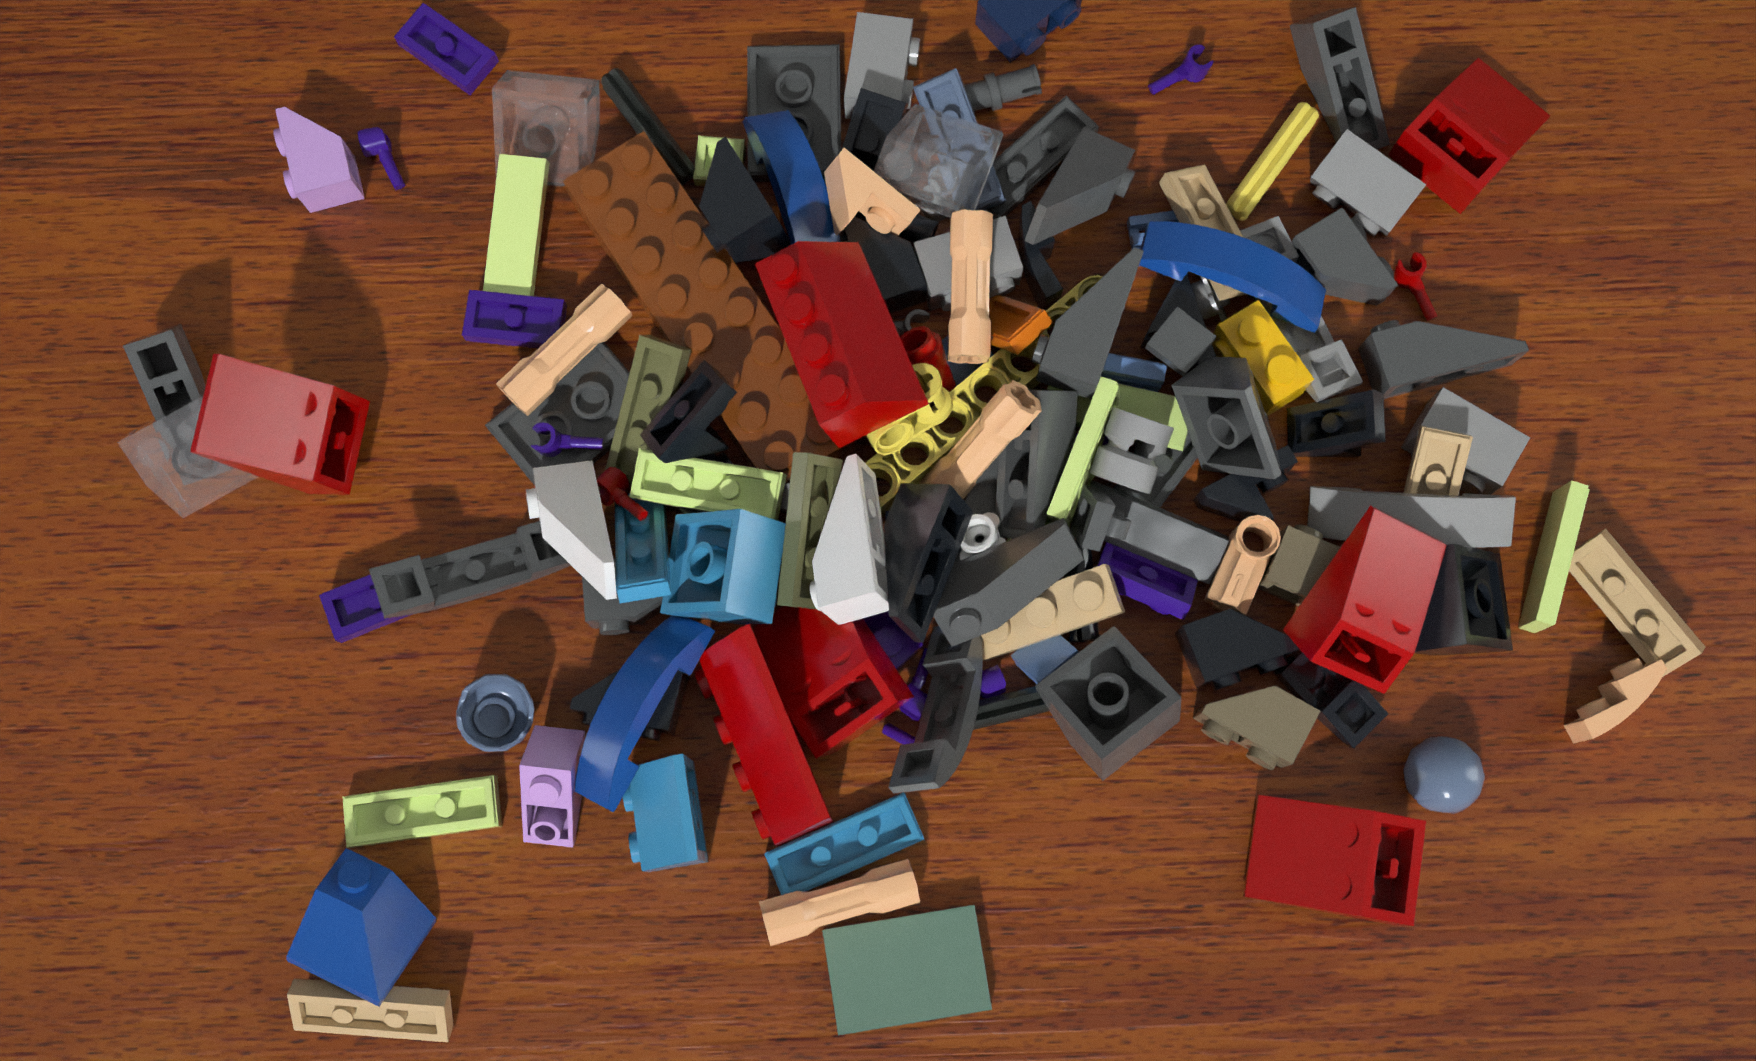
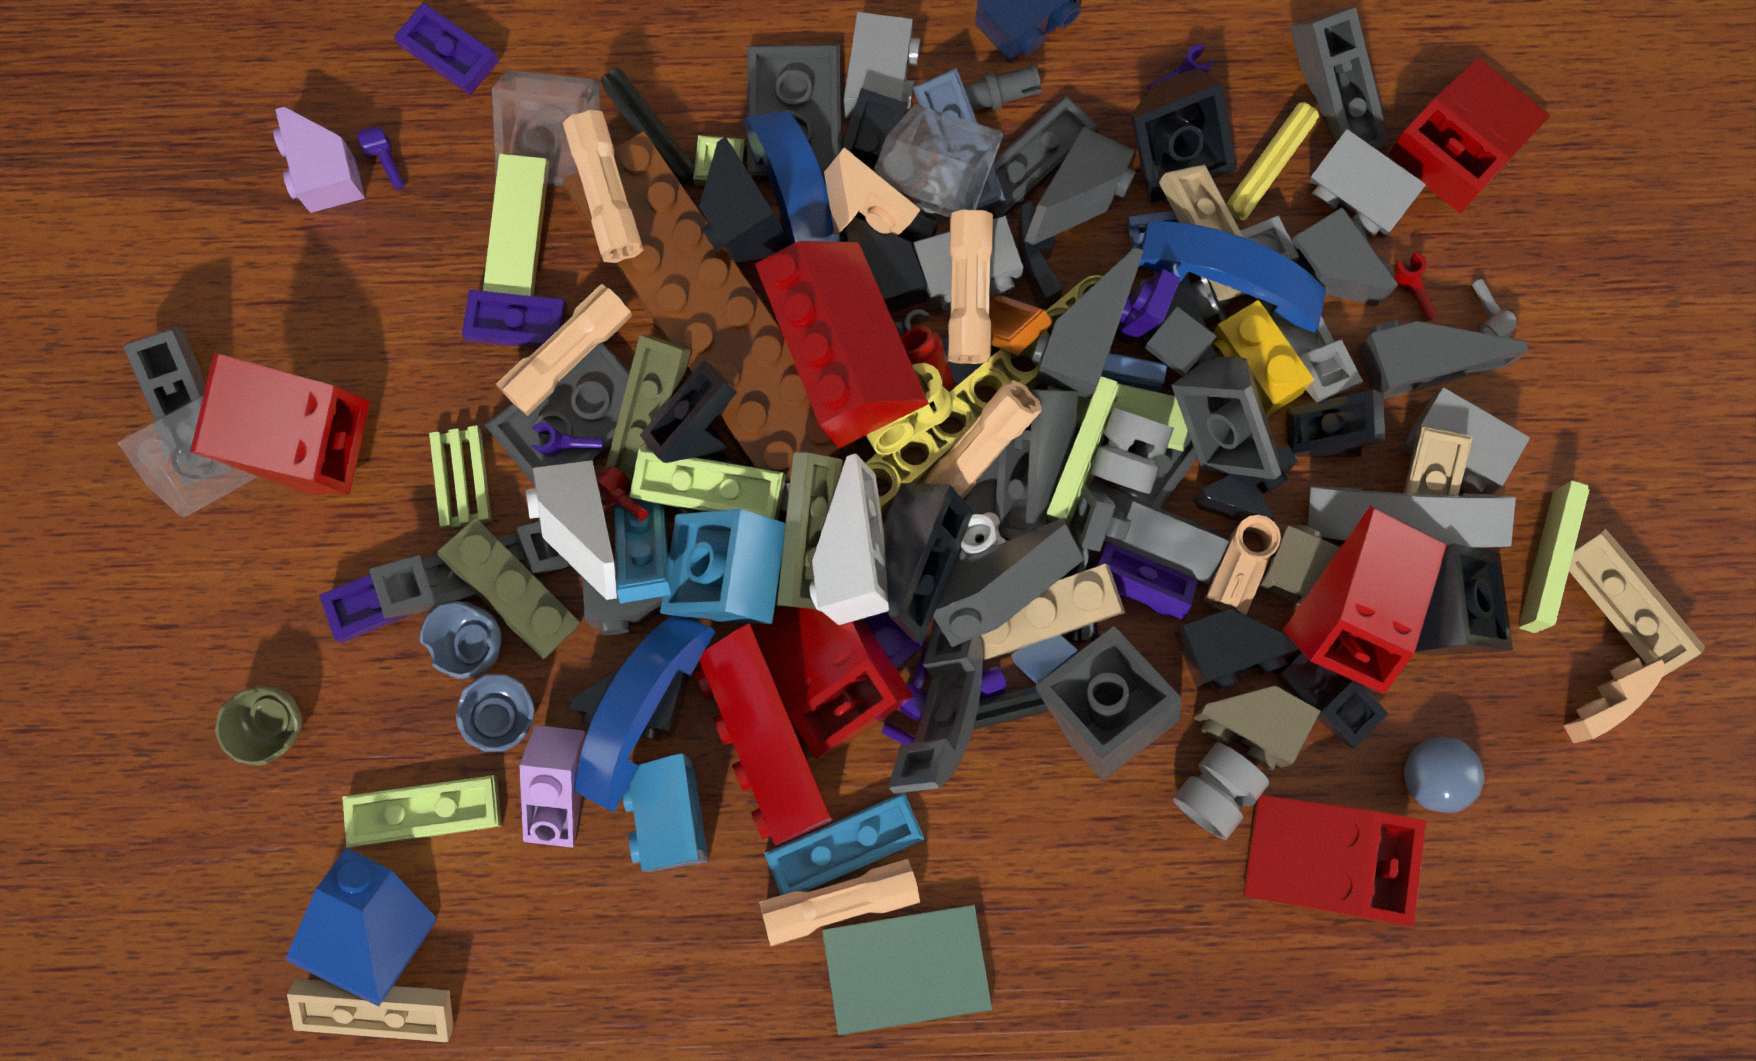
(258, 724): none -> olive hair
(455, 439): none -> yellowish green tile
(461, 639): none -> sand blue hair
(508, 588): none -> olive plate
(610, 212): none -> light nougat axle
(1147, 306): none -> dark purple plate
(1182, 127): none -> black slope
(1221, 790): none -> light grey wheel
(1500, 322): none -> light grey hand

